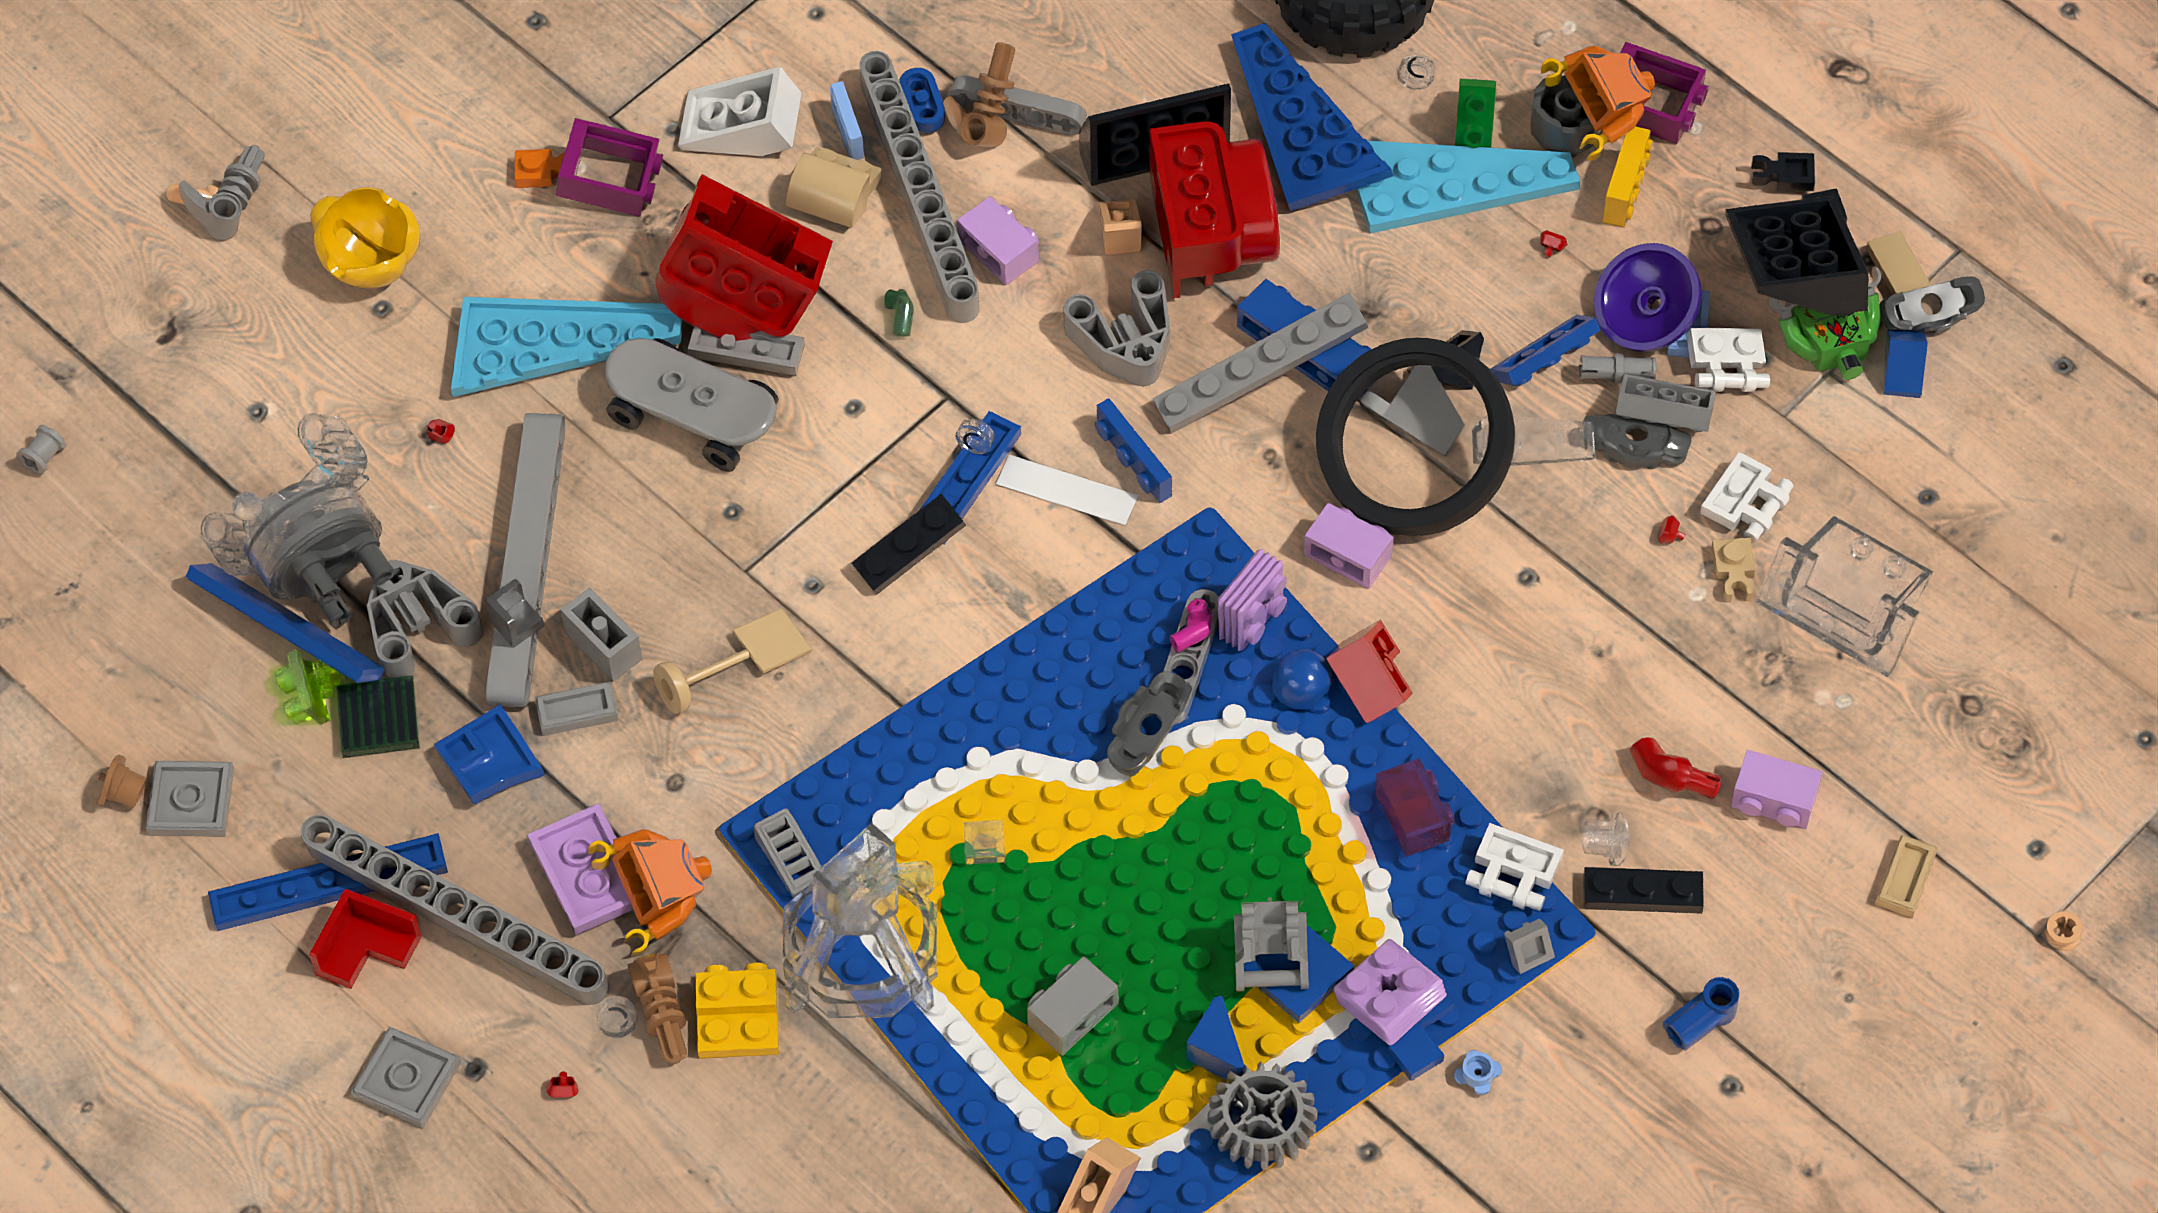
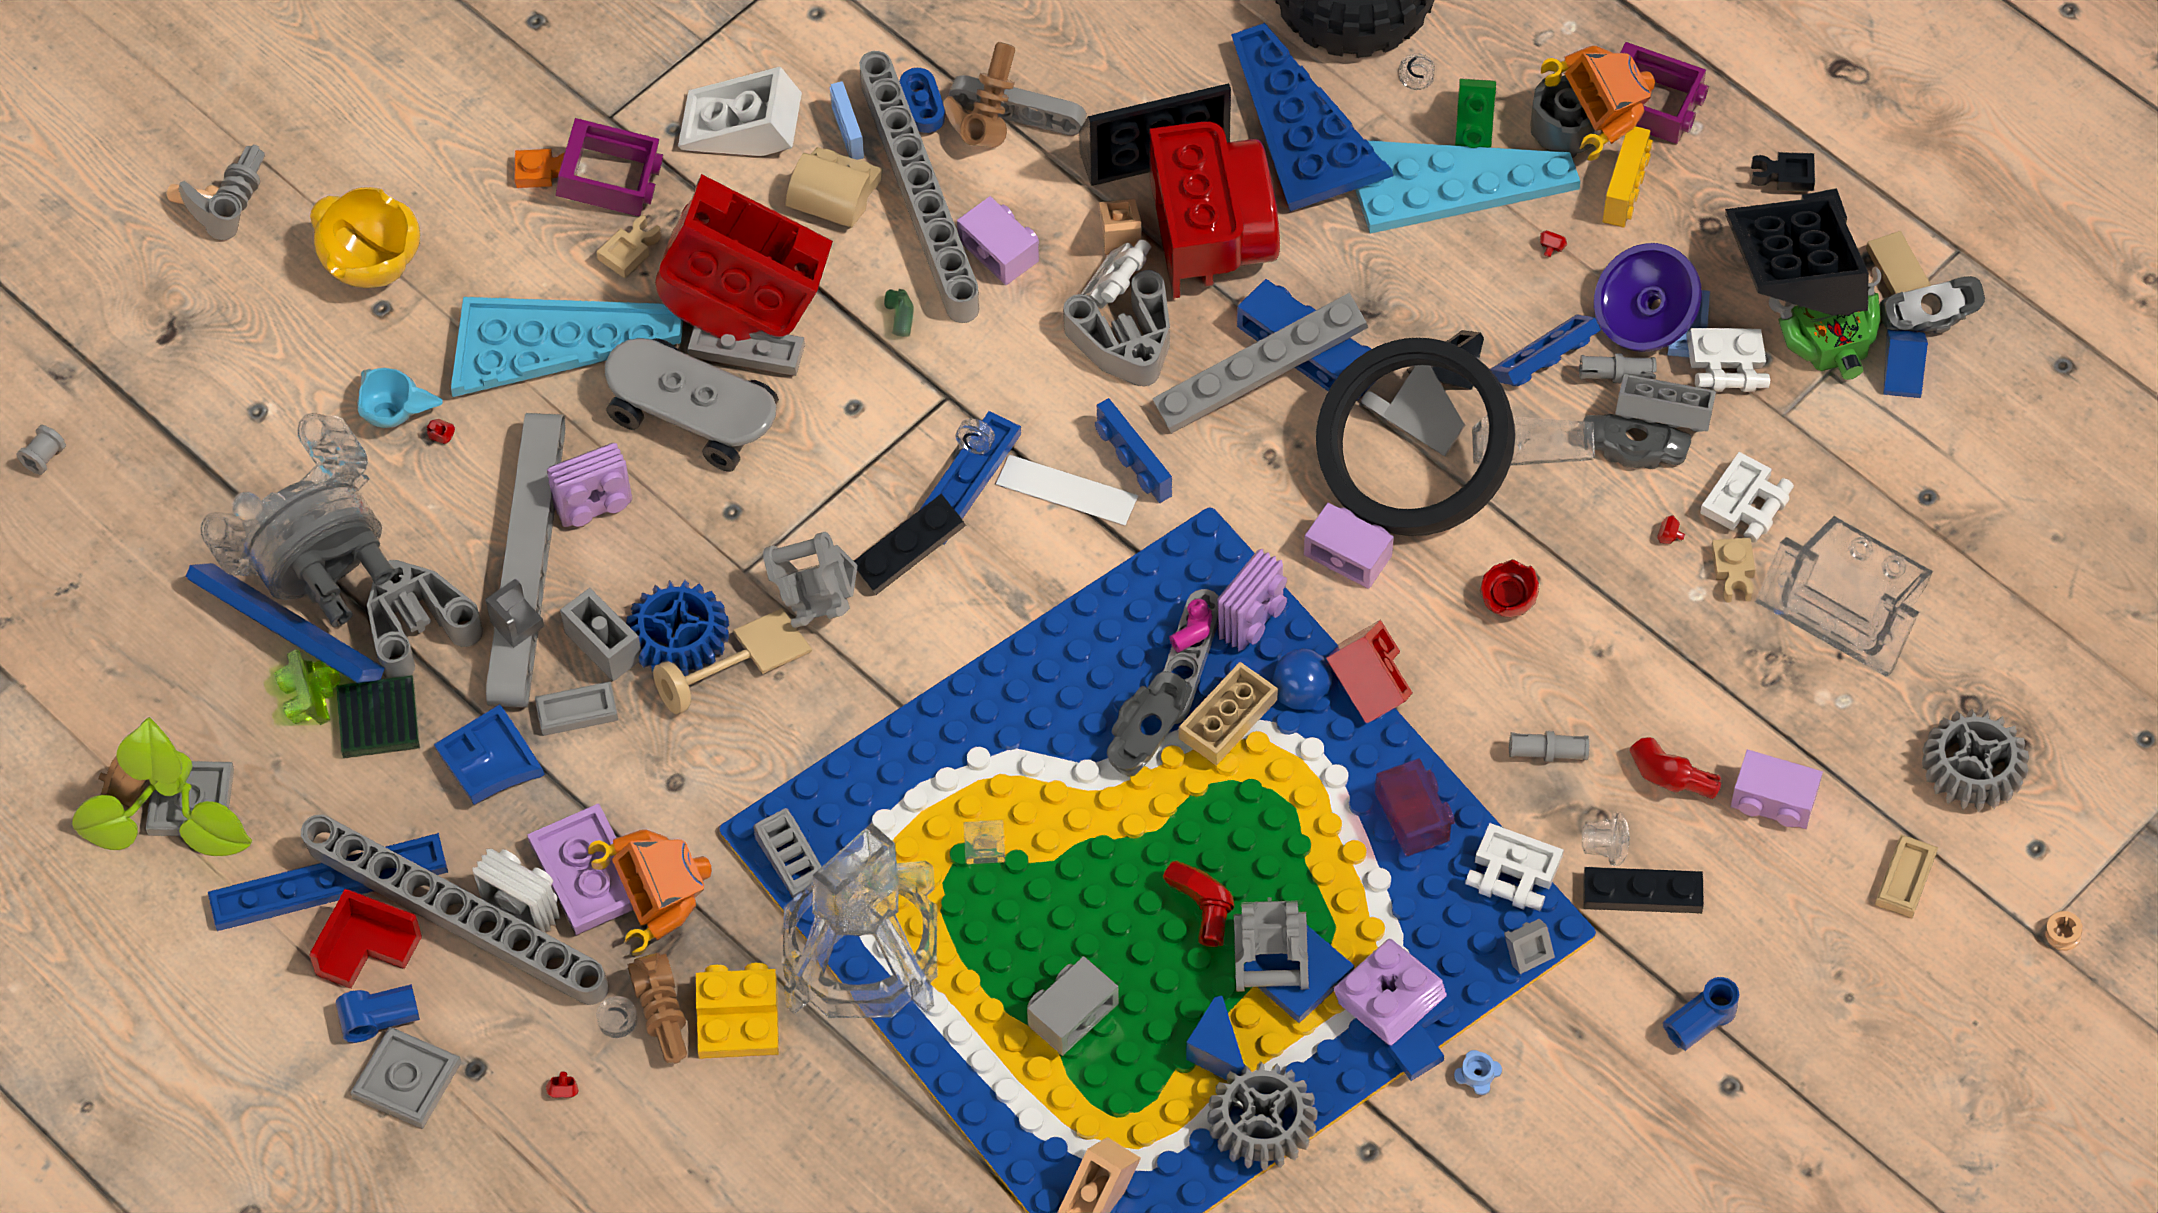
(151, 756): none -> lime plant
(366, 1013): none -> blue piece
(391, 397): none -> medium azure piece
(517, 889): none -> white brick
(590, 485): none -> lavender brick
(628, 250): none -> tan plate
(694, 639): none -> blue gear
(813, 589): none -> light grey piece
(1114, 273): none -> white plate
(1208, 894): none -> red arm
(1228, 713): none -> tan piece
(1510, 588): none -> red hair
(1549, 746): none -> light grey pin
(1981, 747): none -> light grey gear

